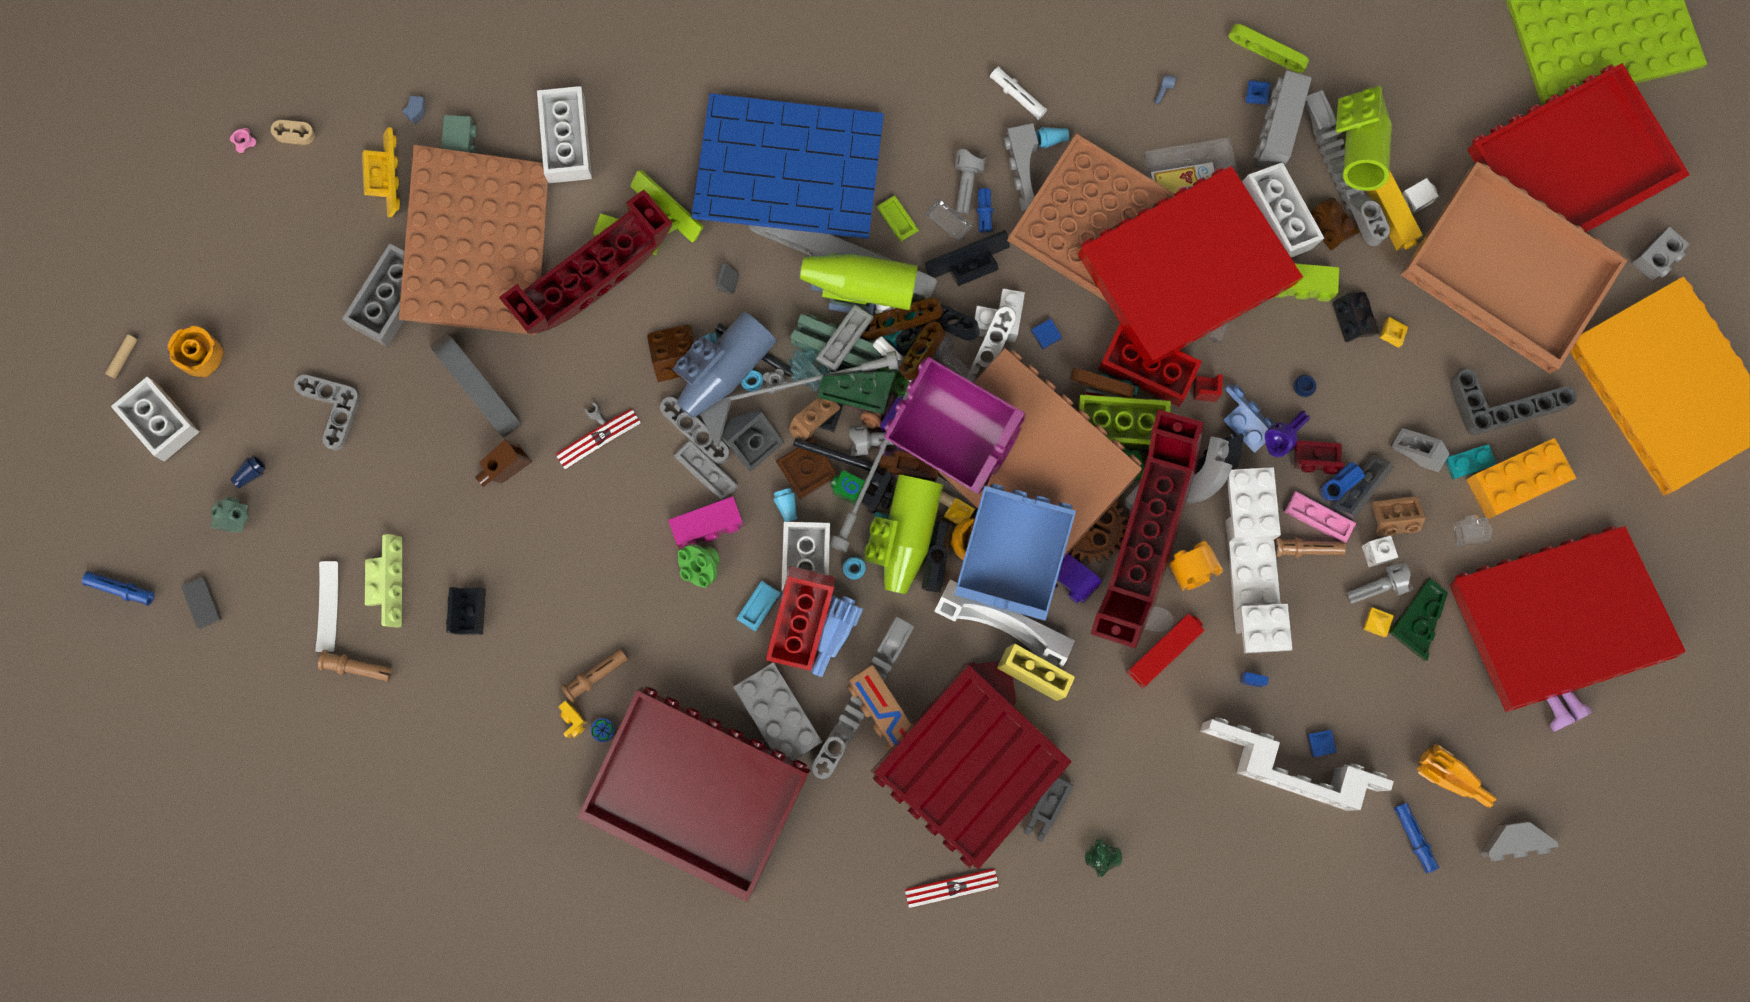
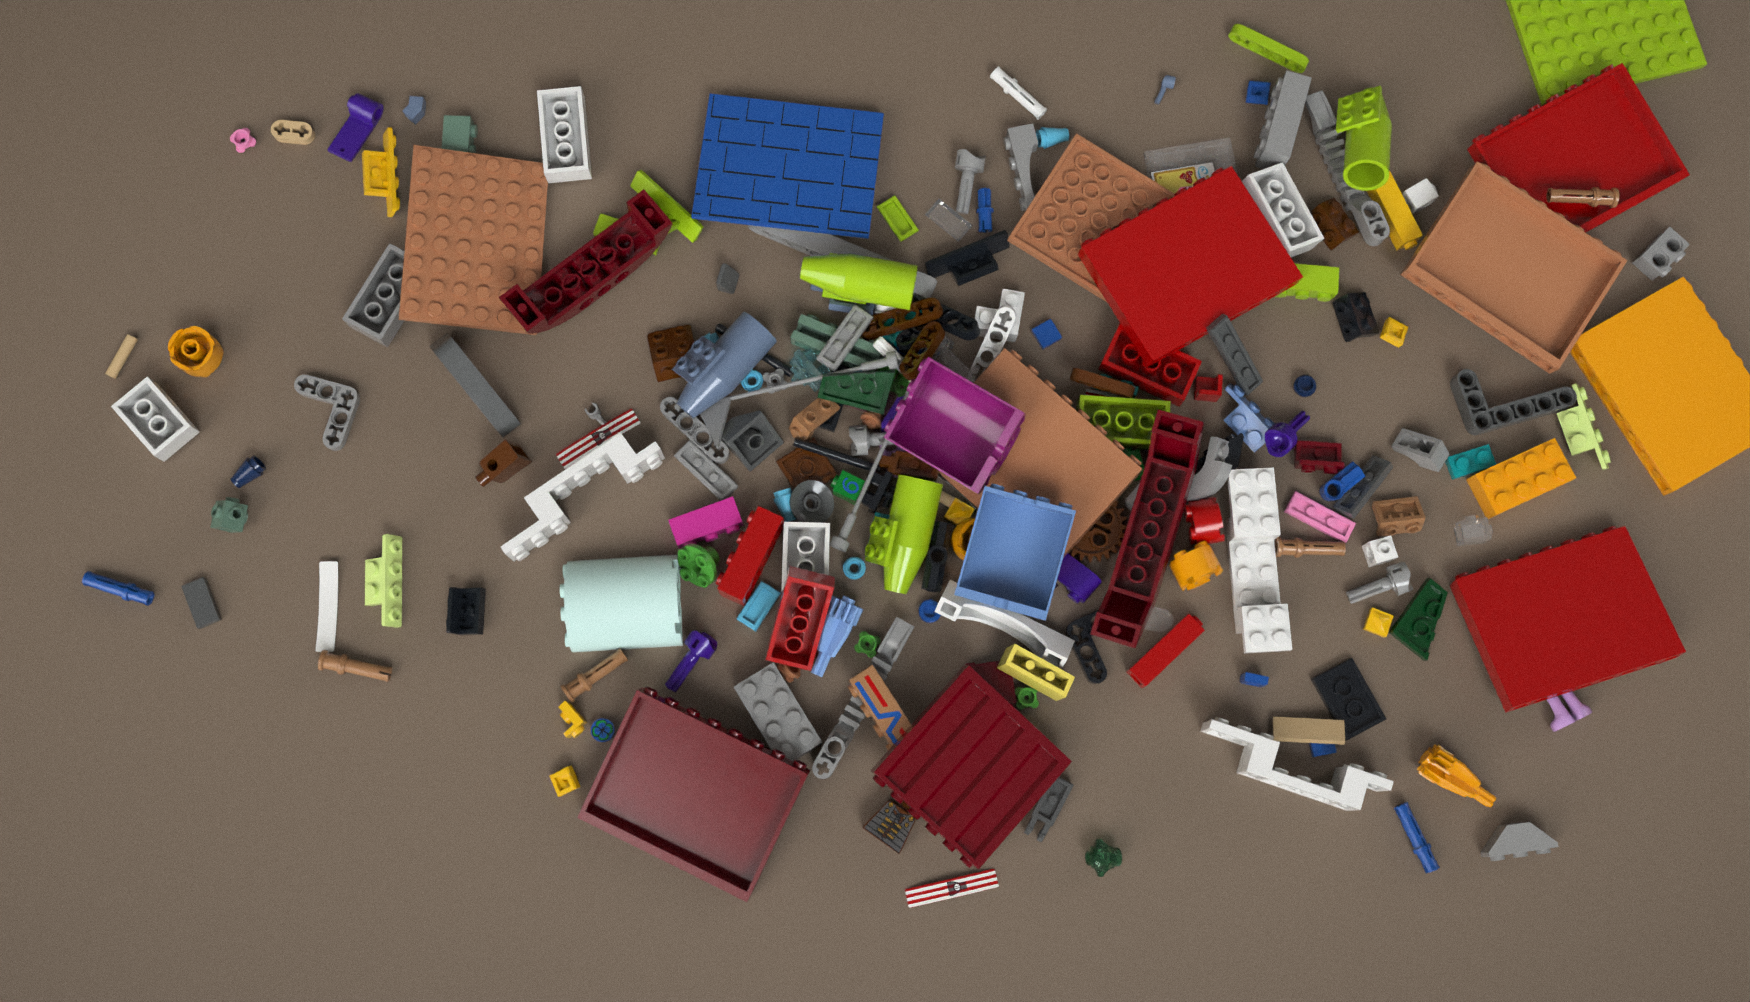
(362, 120): none -> dark purple door
(544, 498): none -> white bracket
(565, 781): none -> yellow tile
(622, 603): none -> light aqua cylinder
(700, 646): none -> dark purple piece
(751, 555): none -> red brick
(788, 672): none -> nougat plate
(820, 496): none -> dark grey dish
(861, 647): none -> bright green plate
(891, 825): none -> torso
(926, 611): none -> blue tile
(1022, 702): none -> bright green plate
(1085, 624): none -> black beam
(1204, 520): none -> red brick
(1234, 354): none -> dark grey tile
(1308, 730): none -> tan tile
(1348, 698): none -> black tile
(1579, 429): none -> yellowish green bracket
(1594, 196): none -> medium nougat pin

